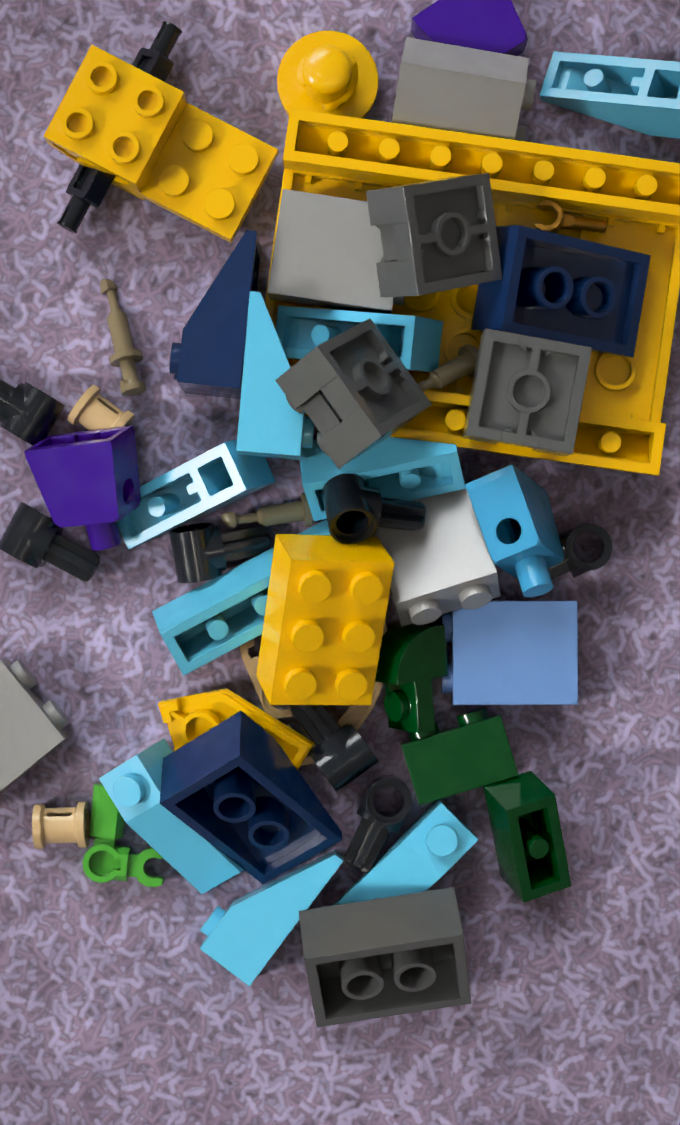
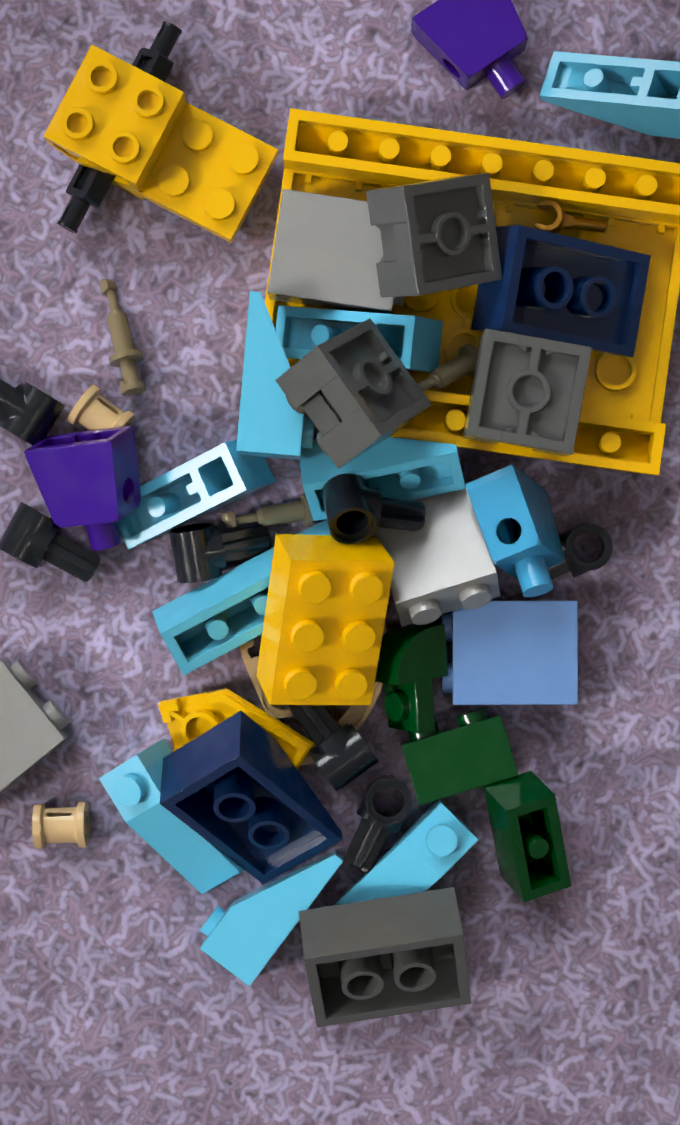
(105, 858): bright green bar -> none
(214, 337): dark blue slope -> none
(328, 75): yellow plate -> none
(462, 90): light grey brick -> none

